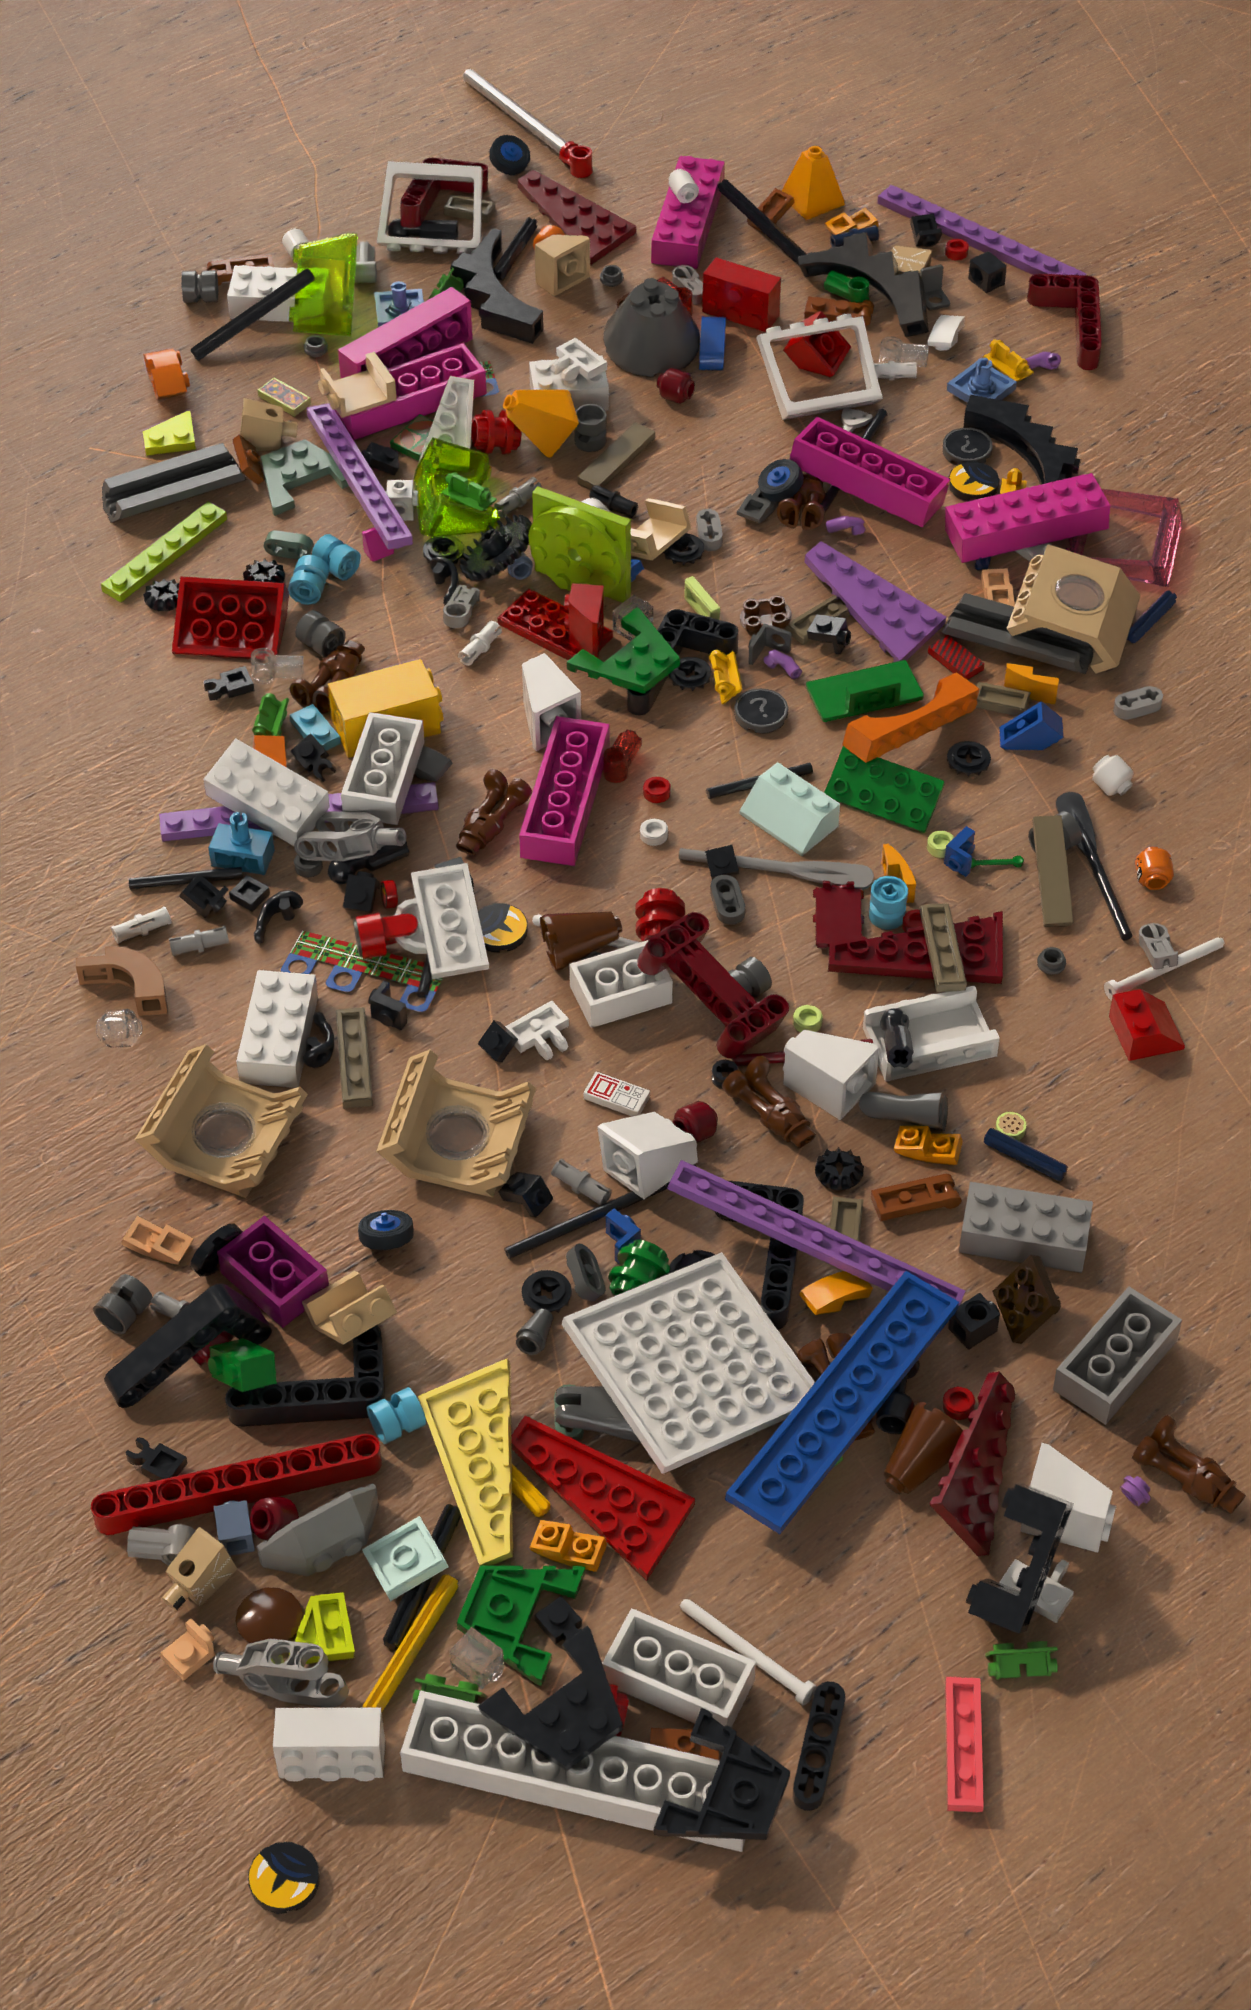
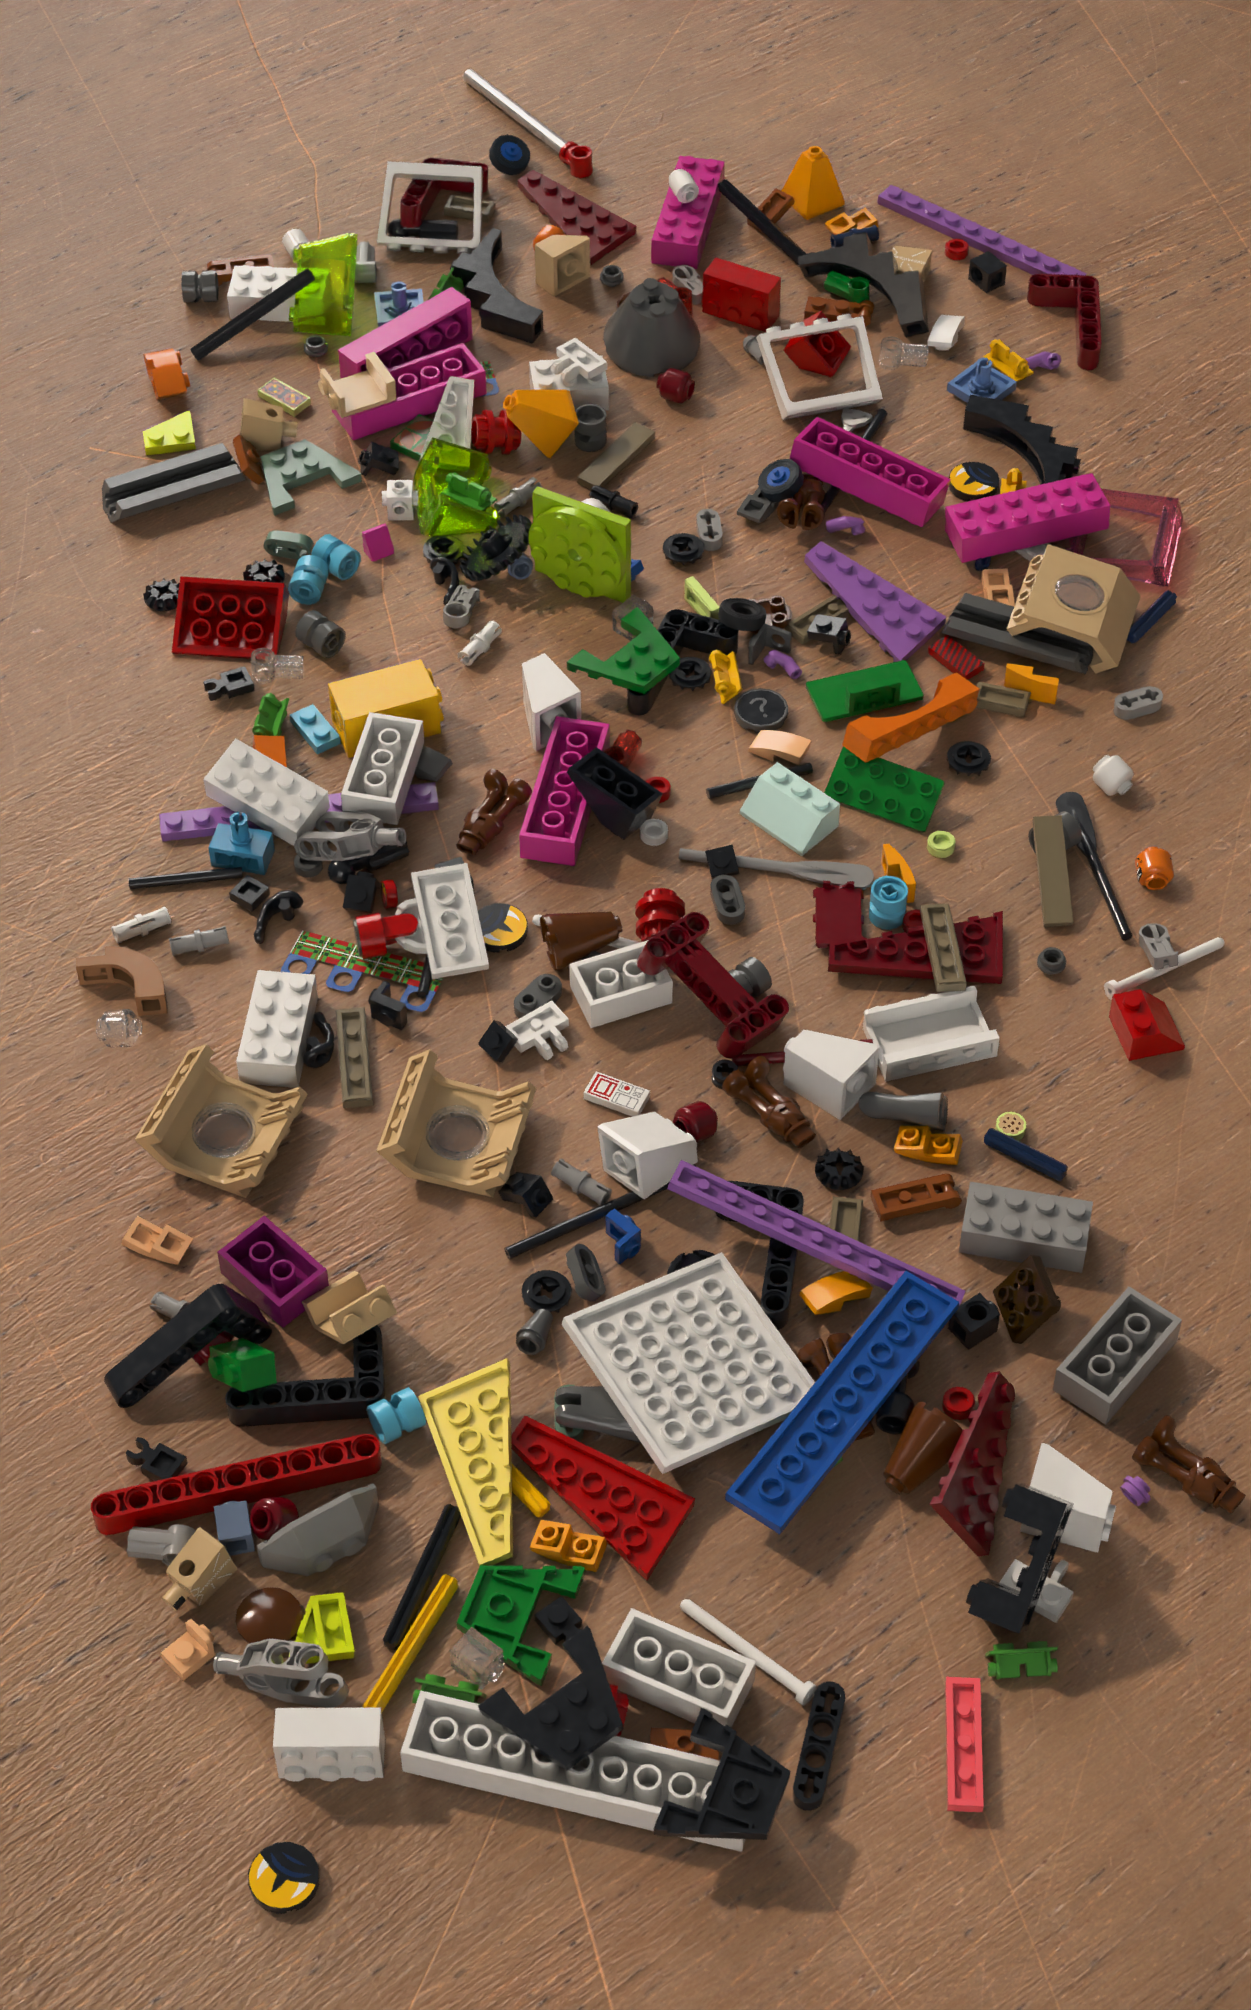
(120, 1306): dark grey wheel -> none
(164, 551): lime plate -> none
(204, 896): black bracket -> none
(206, 1258): black tile -> none
(313, 756): black plate -> none
(336, 666): reddish brown piece -> none
(360, 477): medium lavender plate -> none
(385, 1230): black wheel -> none
(405, 1558): light aqua tile -> none
(515, 248): black axle -> none
(538, 992): none -> dark grey plate
(543, 623): red tile -> none
(585, 616): red slope -> none
(614, 792): none -> black slope
(640, 1264): green piece -> none
(661, 530): tan panel -> none
(712, 343): blue beam -> none
(742, 614): none -> black tyre
(751, 346): none -> light grey pin
(782, 744): none -> light nougat slope
(807, 1018): yellowish green tile -> none
(896, 370): white pin -> none
(898, 1038): black piece -> none
(925, 230): black bracket -> none
(932, 280): dark grey bracket -> none
(959, 852): blue bracket -> none
(967, 446): black tile -> none
(1017, 861): green hinge -> none
(1032, 729): blue slope -> none

